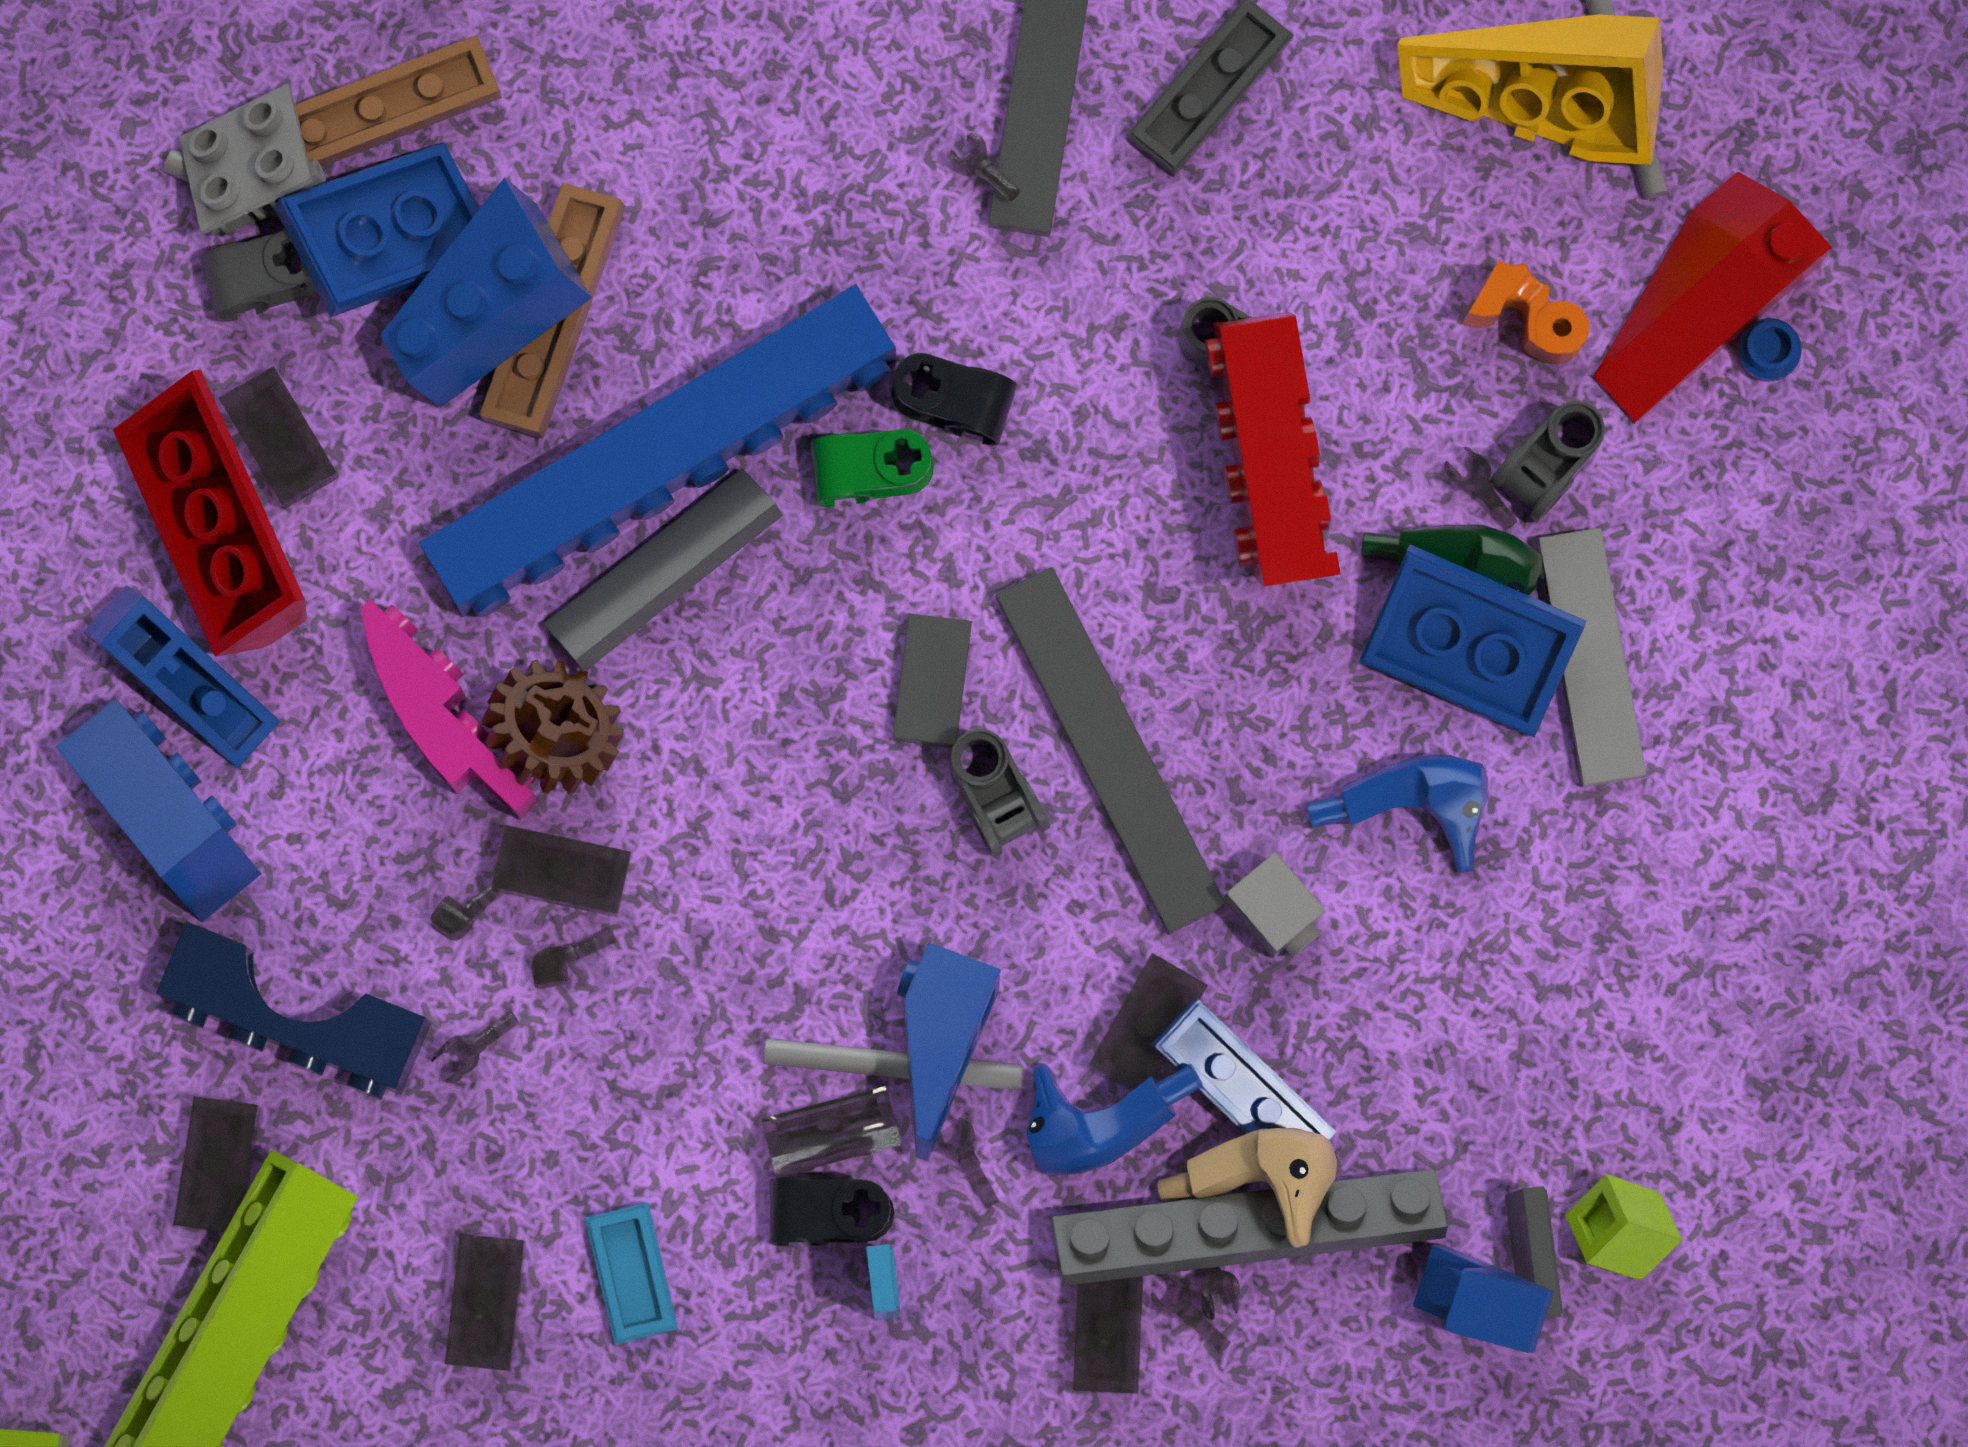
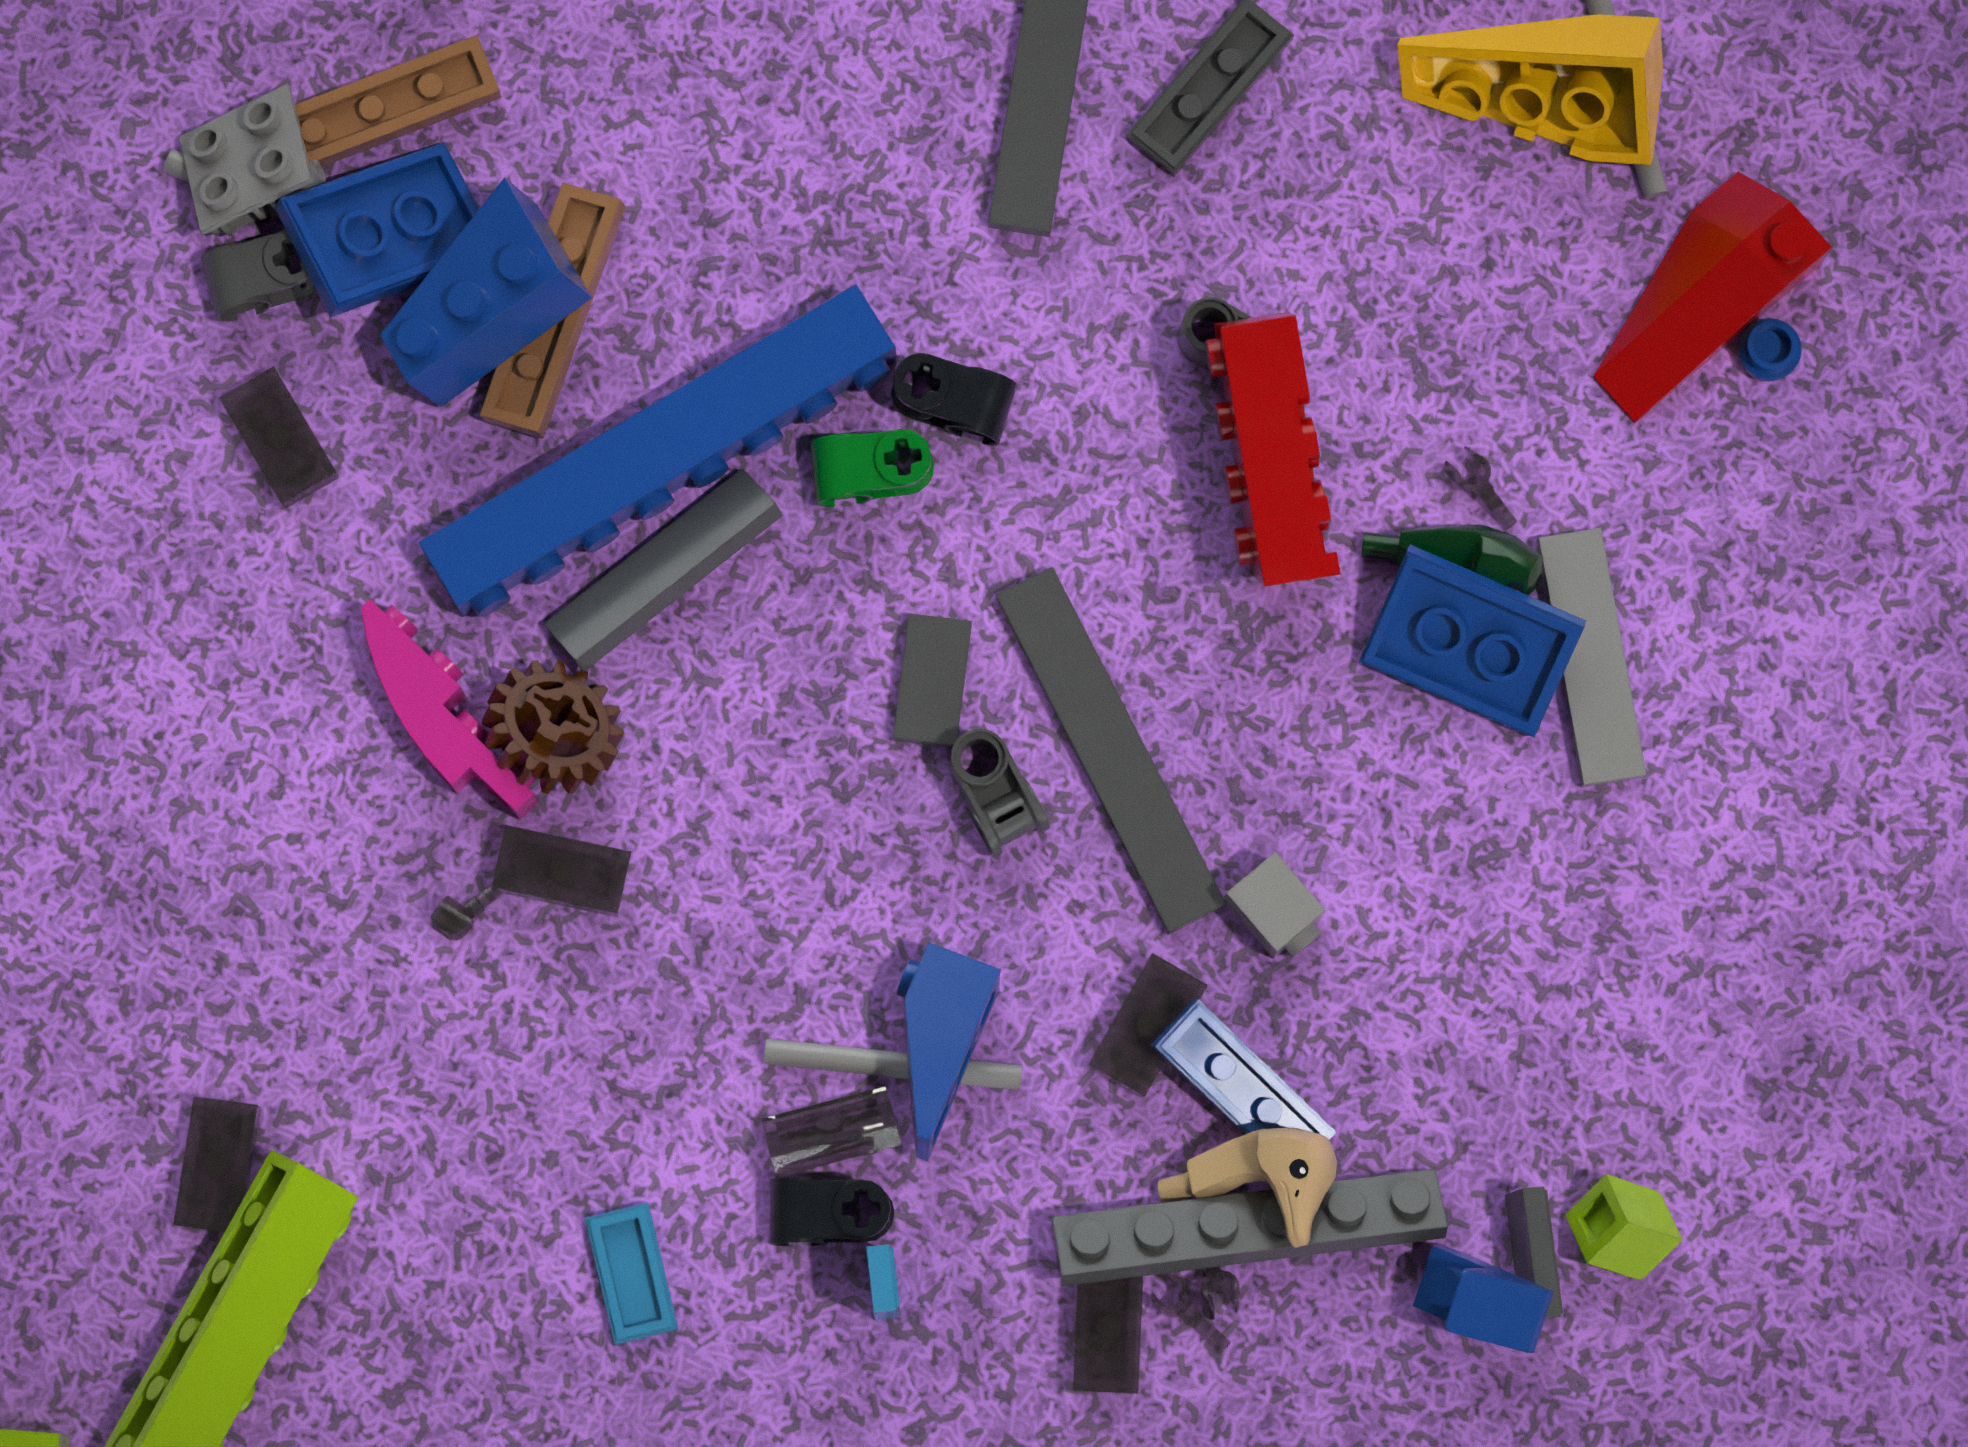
(158, 808): blue wedge -> none
(181, 675): blue slope -> none
(211, 519): red slope -> none
(217, 981): dark blue arch -> none
(469, 1048): clear smoke hand -> none
(485, 1302): clear smoke plate -> none
(550, 963): clear smoke hand -> none
(970, 1164): clear smoke hand -> none
(984, 168): clear smoke hand -> none
(1078, 1142): blue animal -> none
(1441, 784): blue animal -> none
(1545, 467): dark grey piece -> none
(1549, 329): orange leg -> none

